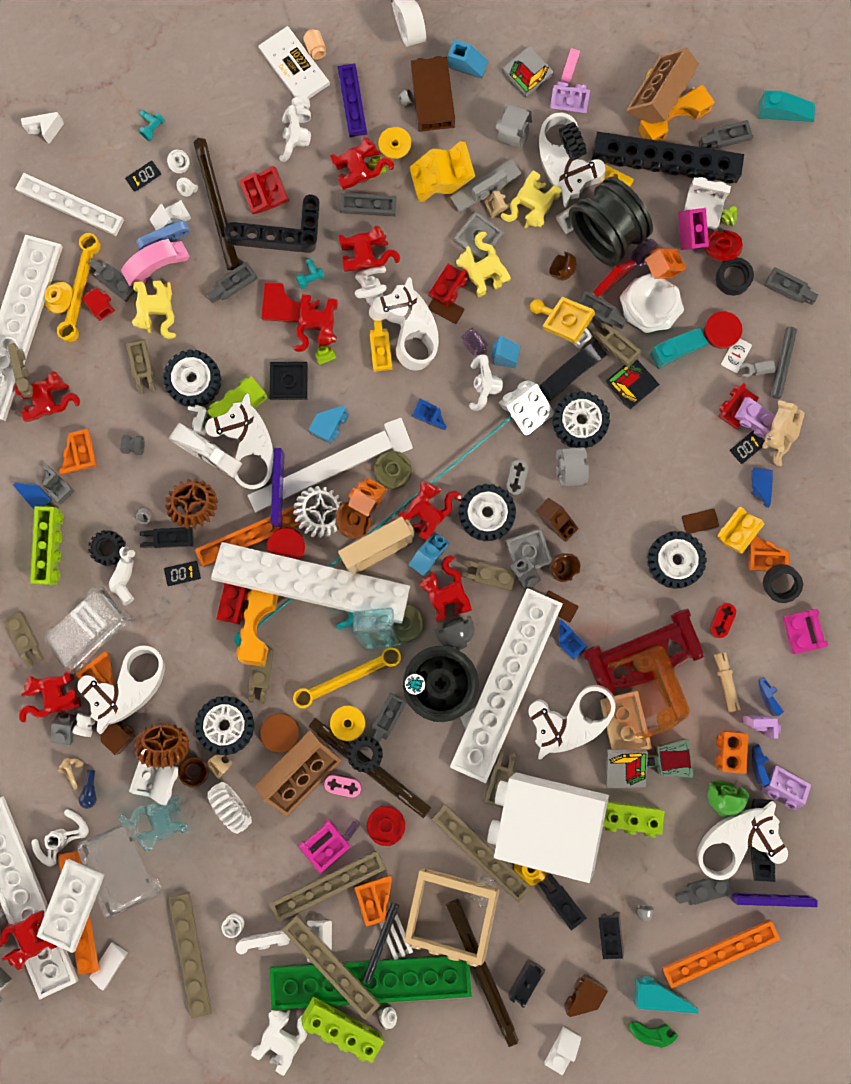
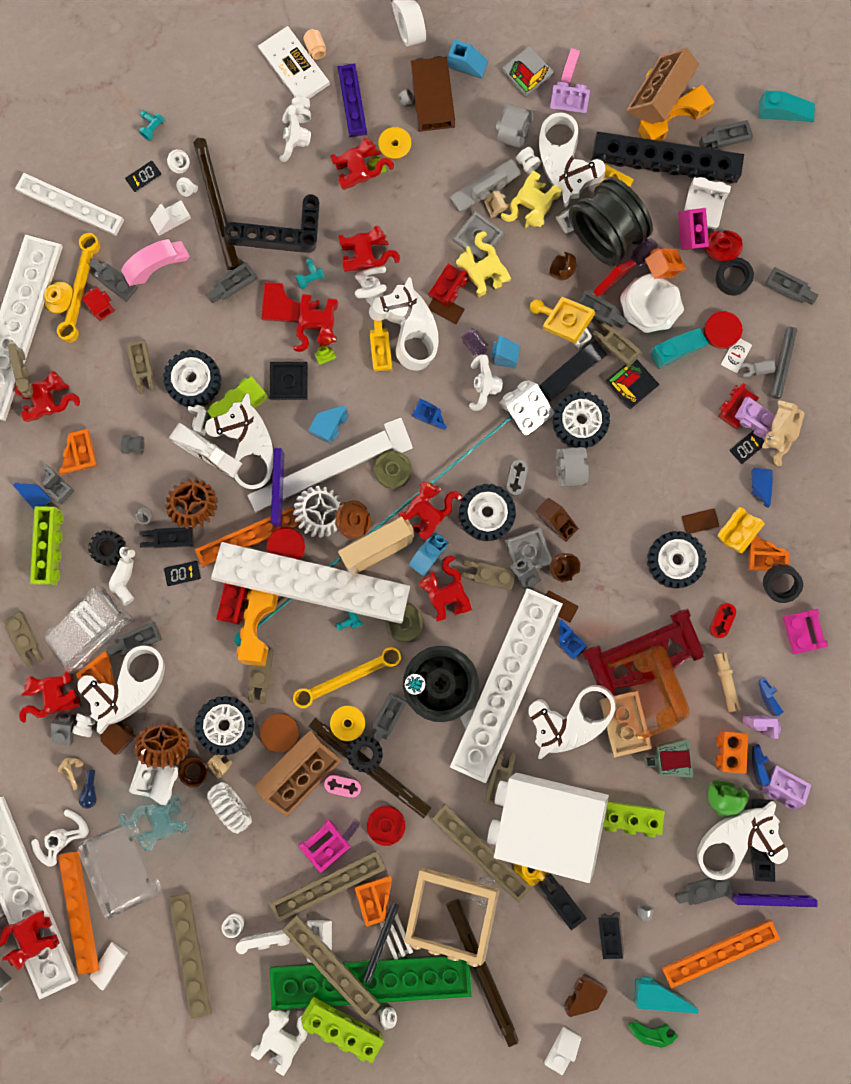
(48, 124): white slope -> none
(70, 905): white tile -> none
(141, 636): none -> dark grey hinge
(154, 304): light yellow animal -> none
(171, 232): medium blue beam -> none
(264, 190): red slope -> none
(366, 496): orange brick -> none
(368, 204): dark grey plate -> none
(375, 628): clear light blue bracket -> none
(442, 171): yellow bracket -> none
(456, 632): dark grey cylinder -> none
(526, 983): black hinge -> none
(528, 160): none -> white wheel
(572, 141): black tyre -> none
(626, 768): tile -> none
(729, 216): lime plate -> none

